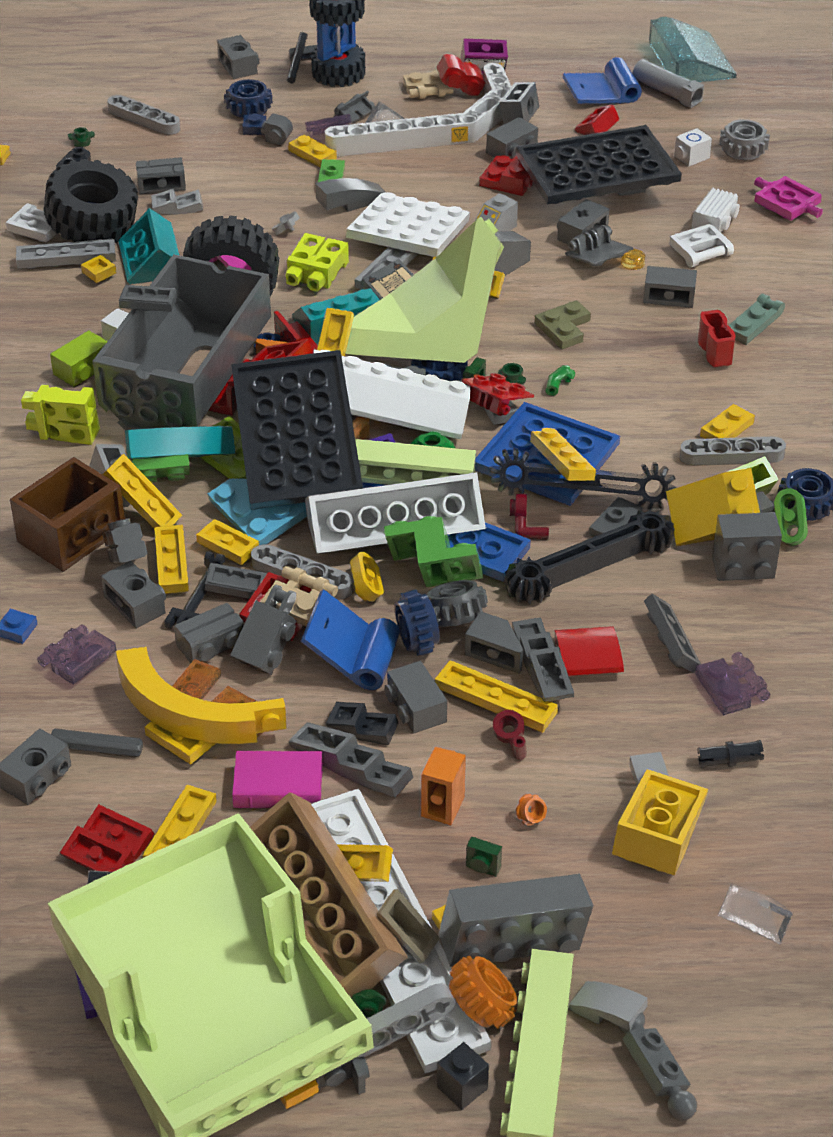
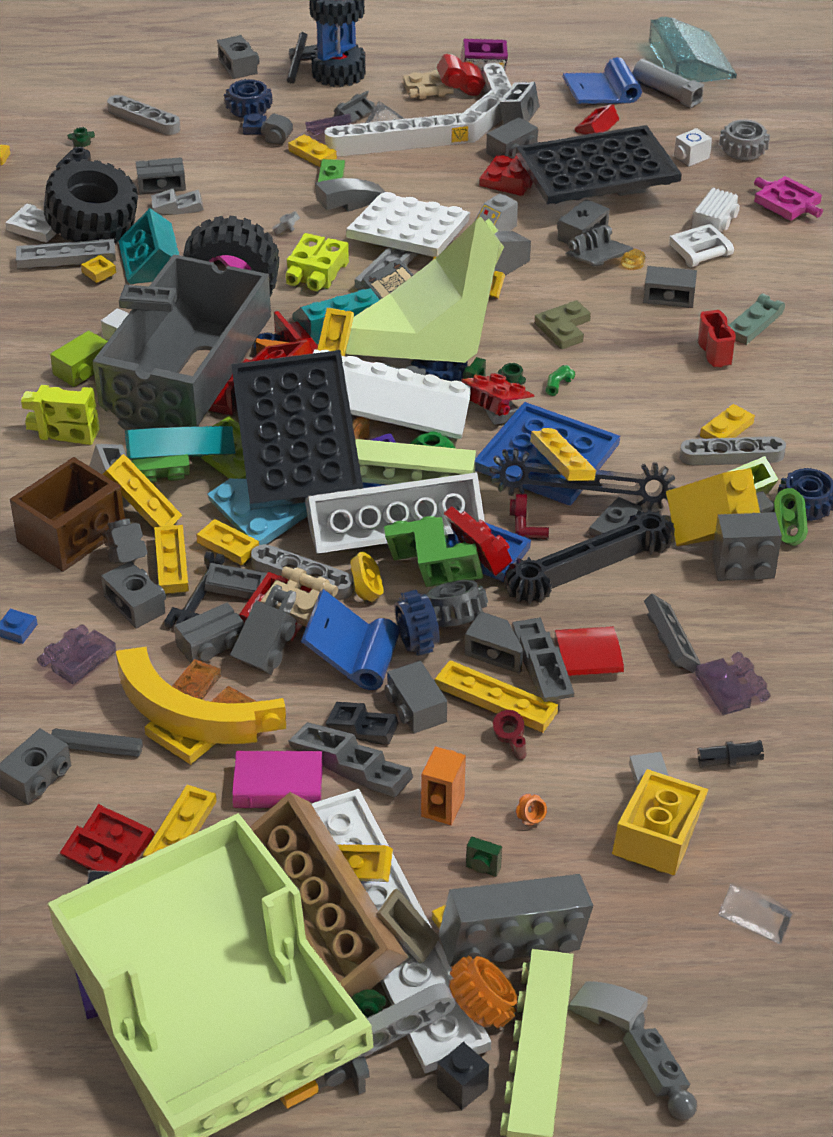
(491, 549): none -> red plate

